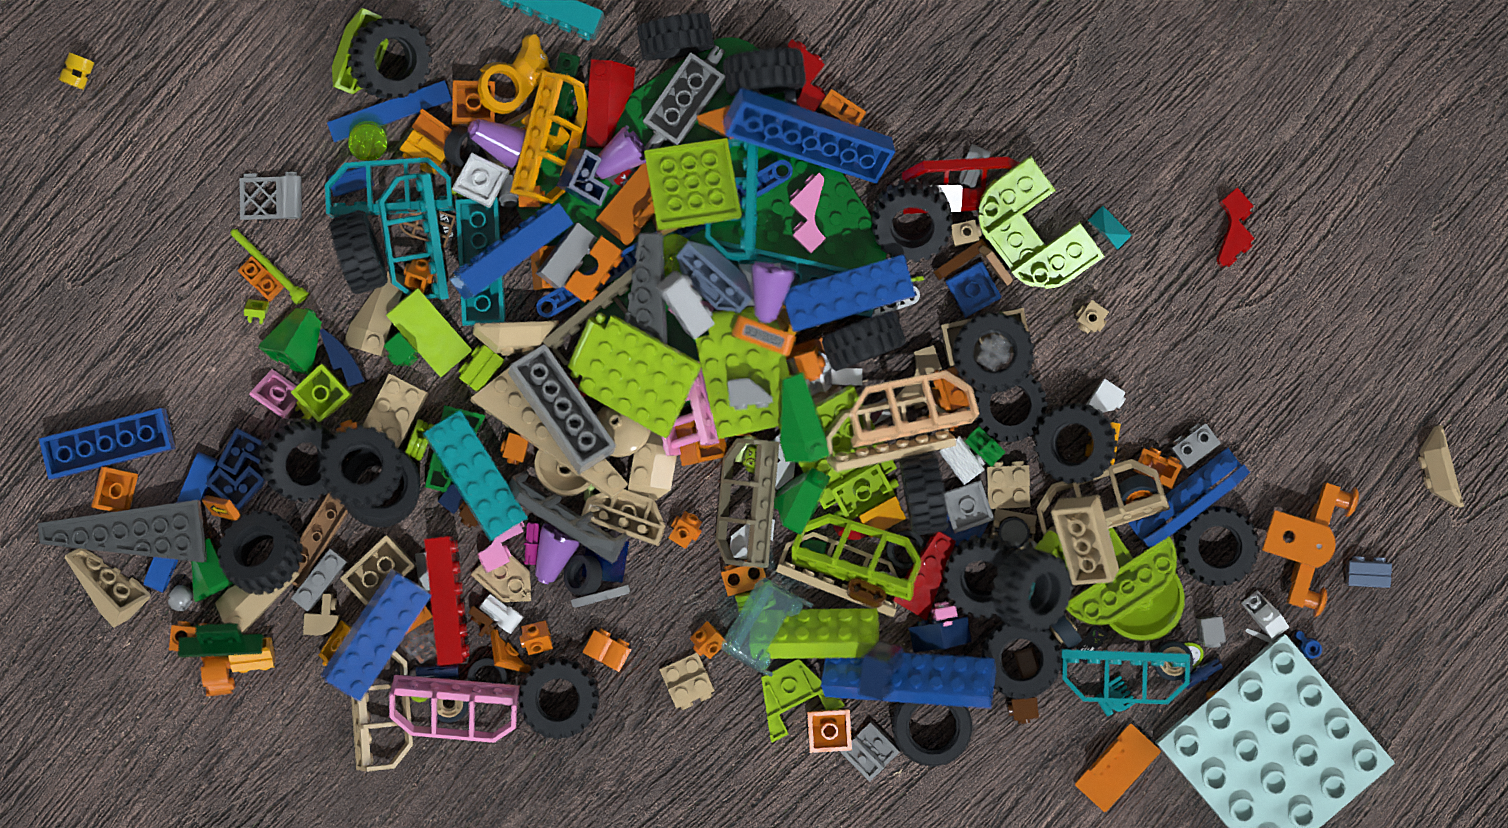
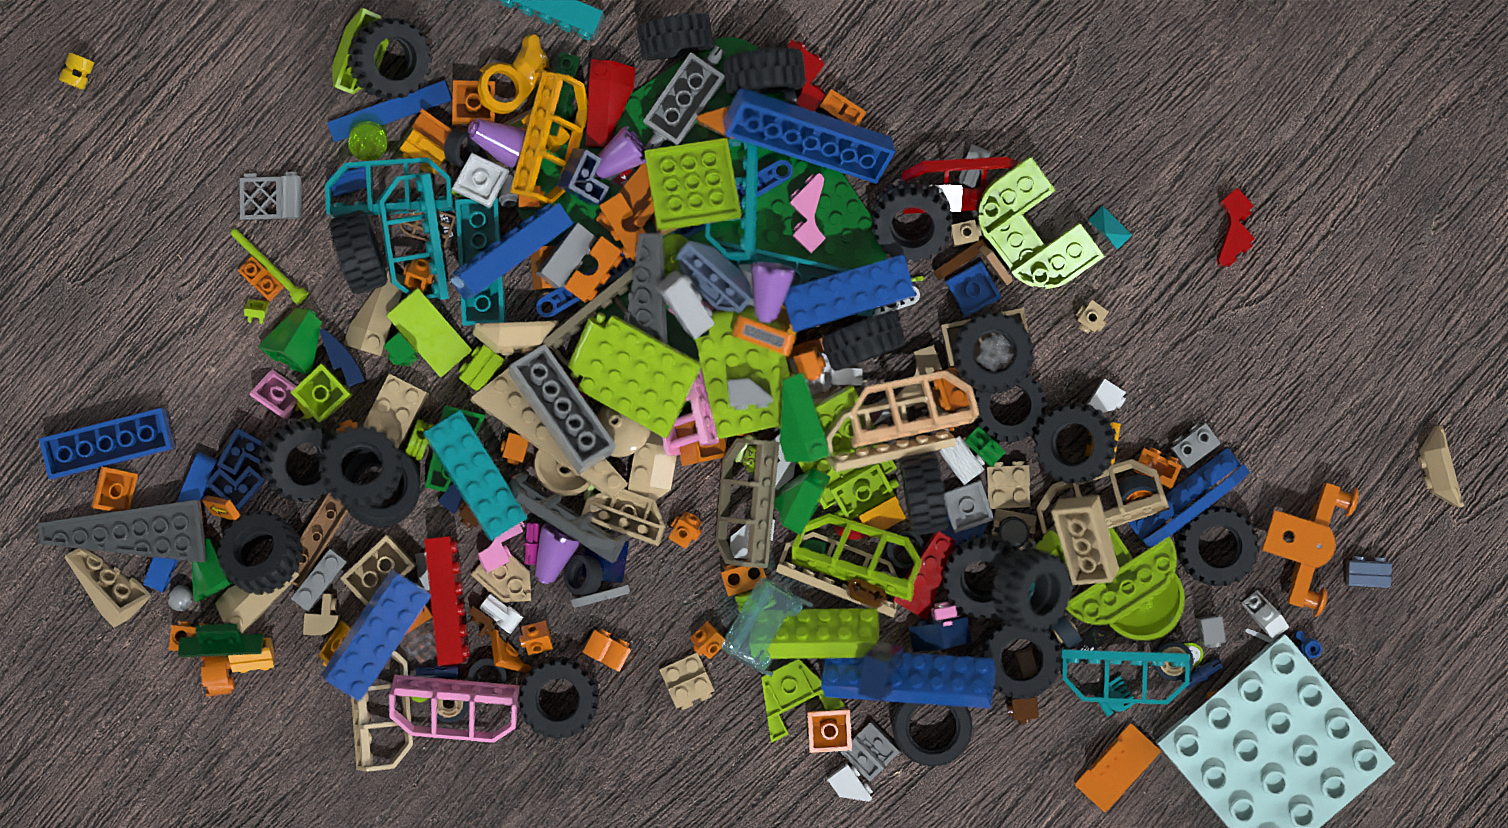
(616, 212): none -> orange arch
(847, 784): none -> white slope

